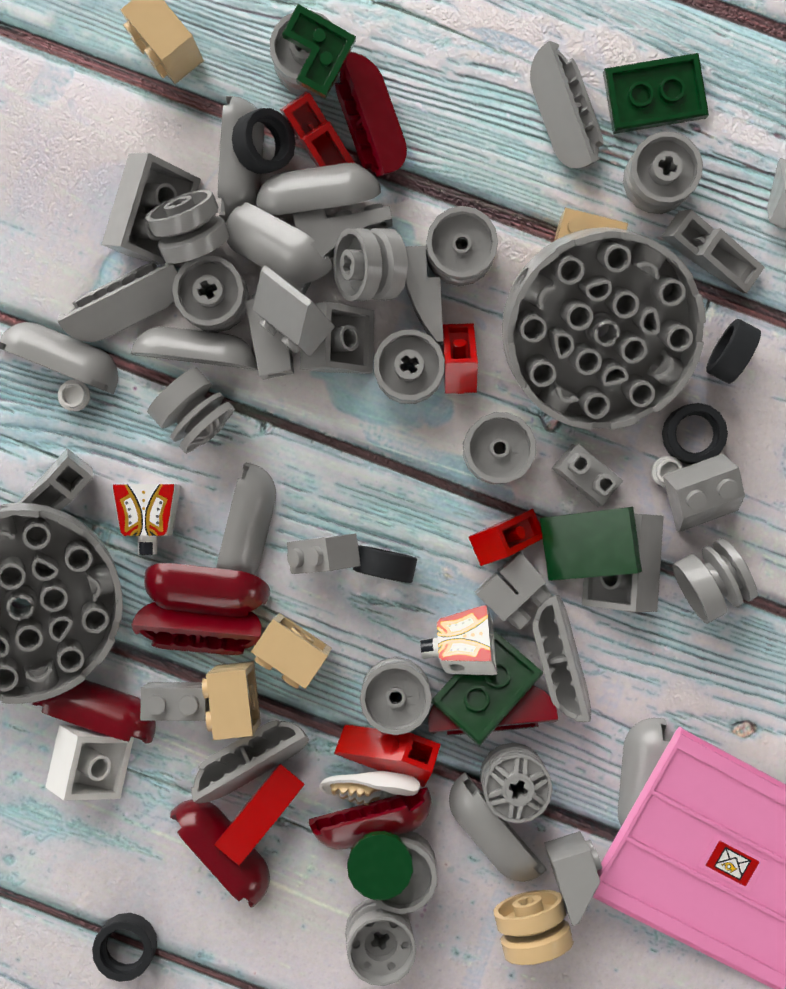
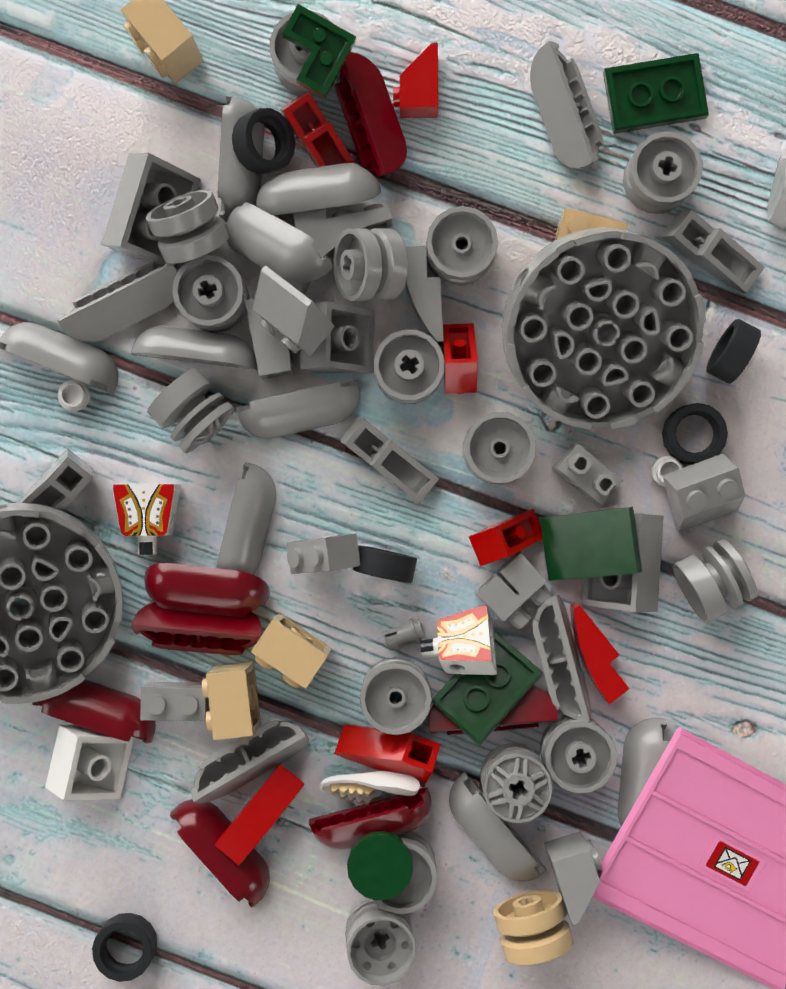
(300, 410): none -> light grey brick
(389, 459): none -> light grey slope
(404, 634): none -> light grey pin
(419, 86): none -> red slope
(578, 772): none -> light grey wheel
(596, 655): none -> red slope

